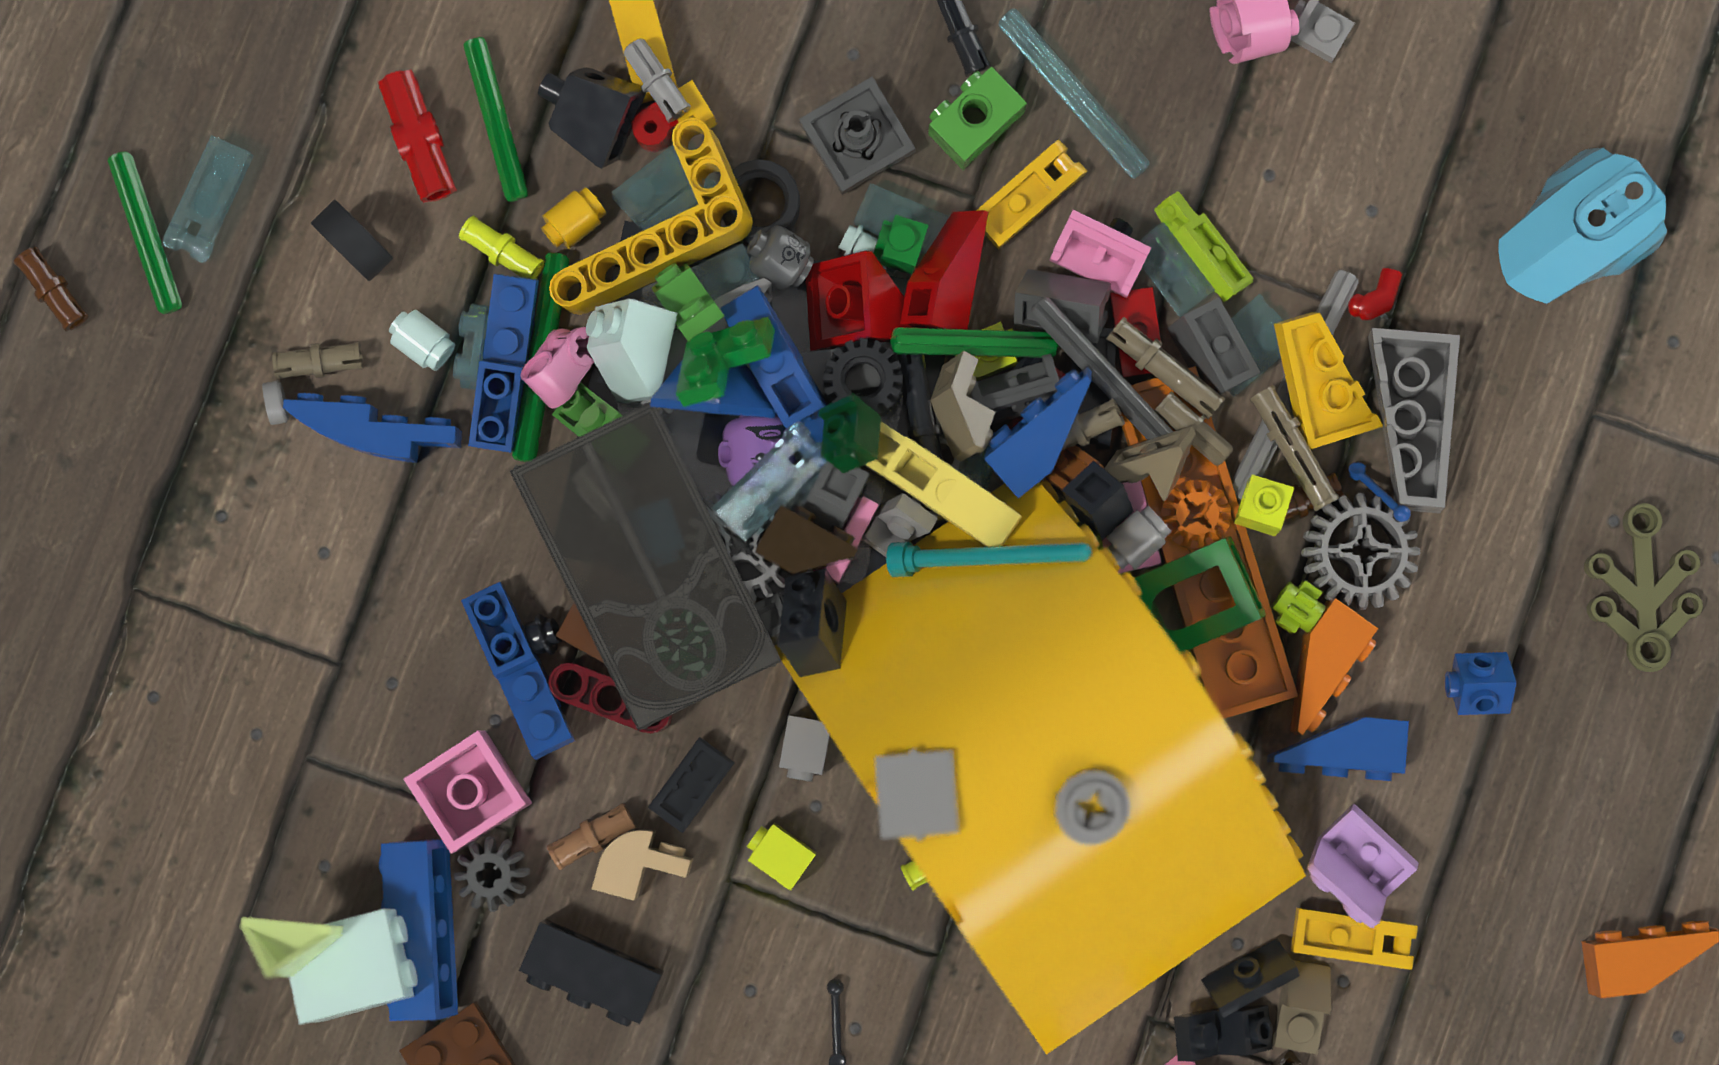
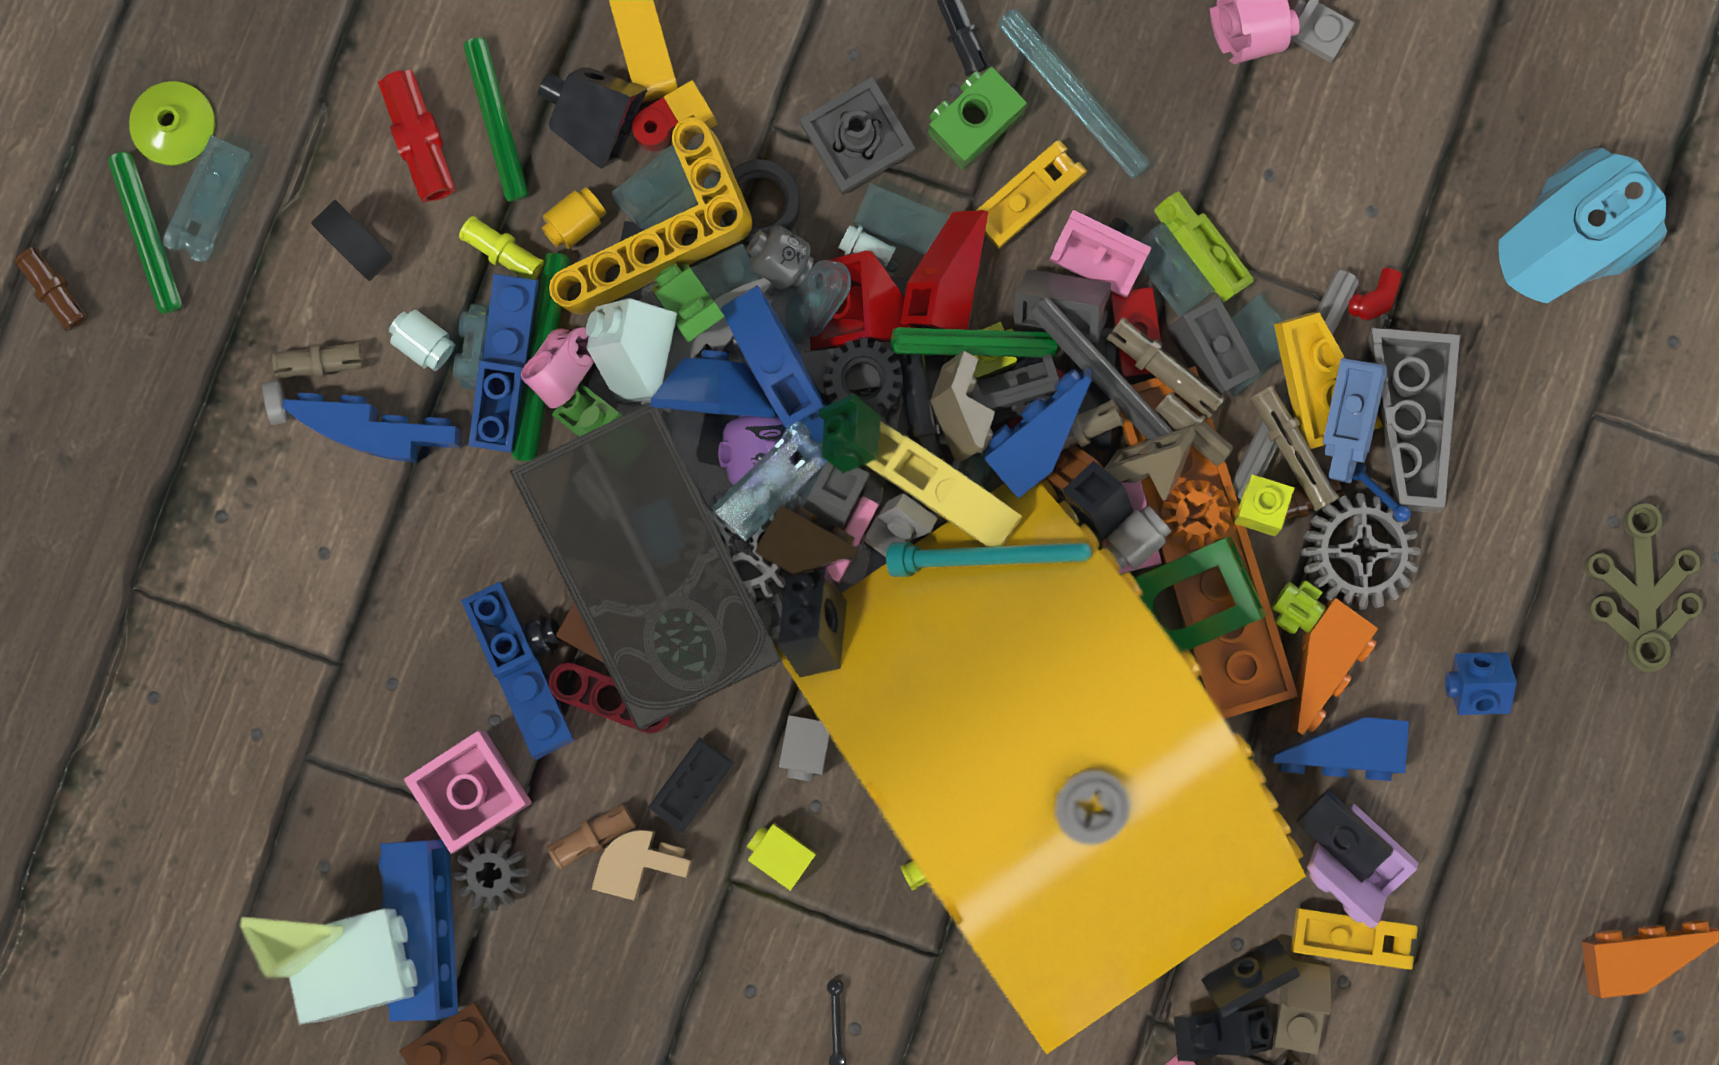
(185, 136): none -> lime dish
(590, 973): black brick -> none
(656, 80): light grey axle -> none
(712, 354): green plate -> none
(817, 298): none -> clear light blue plate
(900, 243): green brick -> none
(916, 795): light grey piece -> none
(1344, 835): none -> black plate
(1352, 416): none -> medium blue hinge

